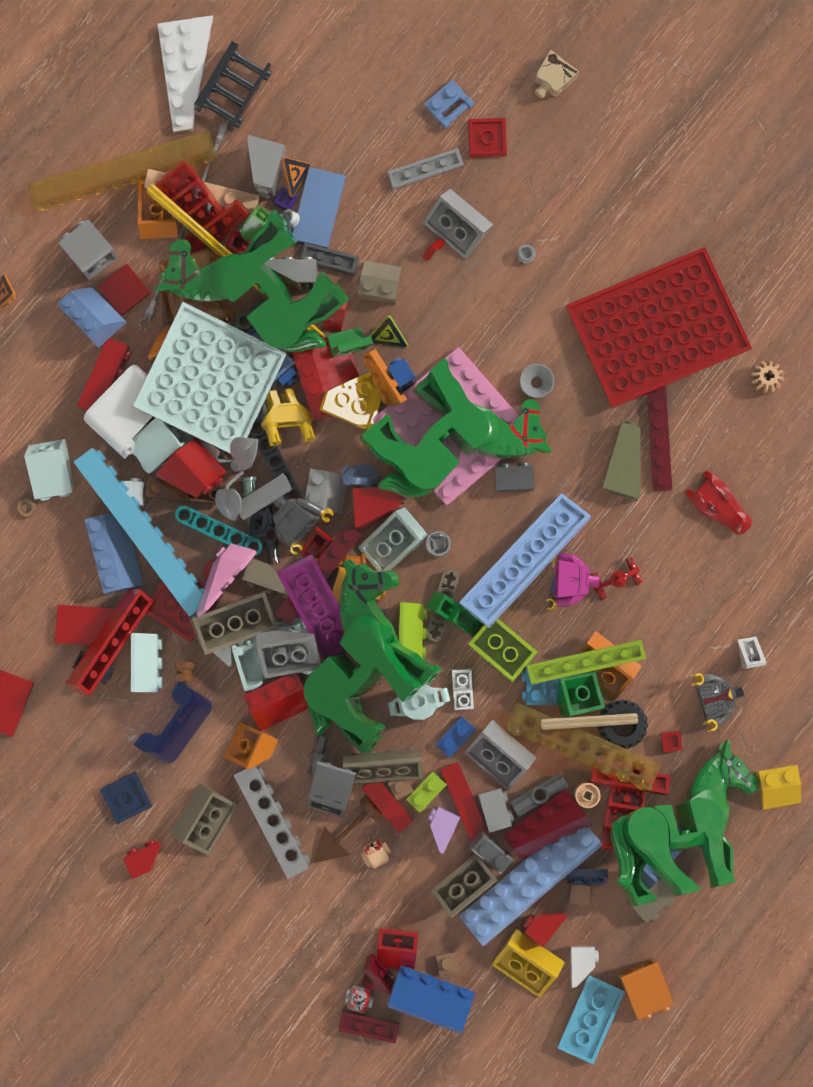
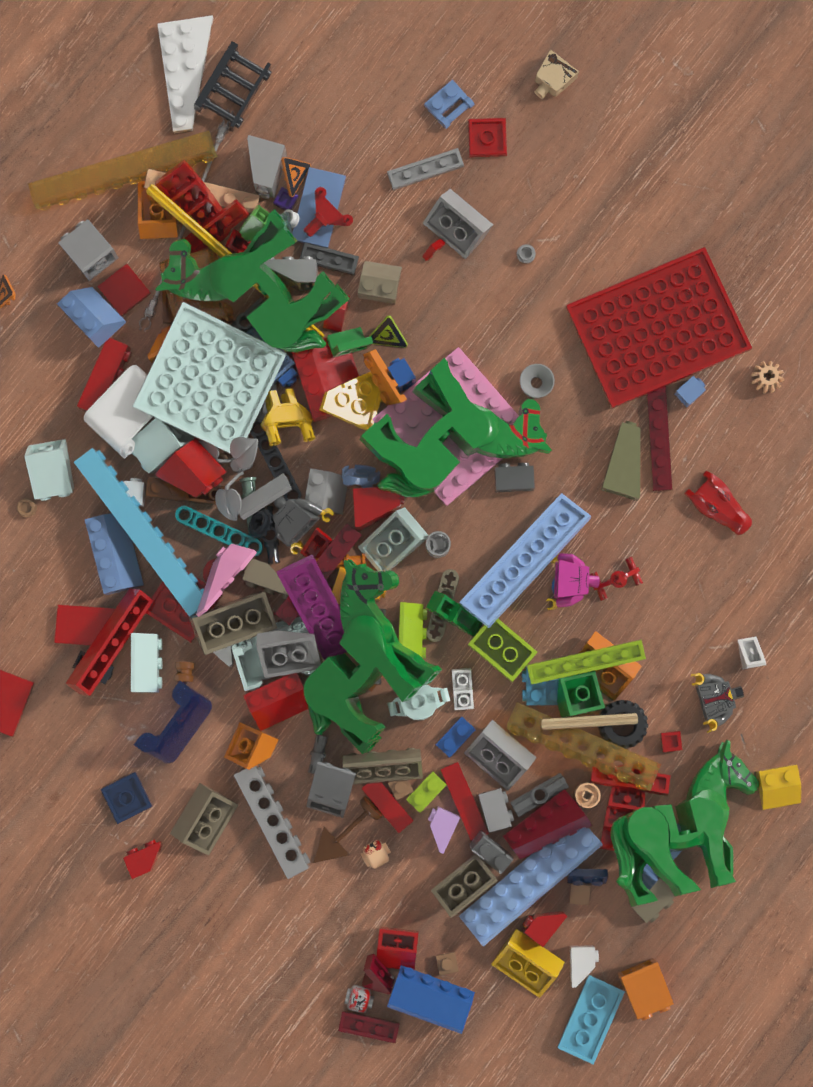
(326, 214): none -> red axle
(690, 391): none -> medium blue brick

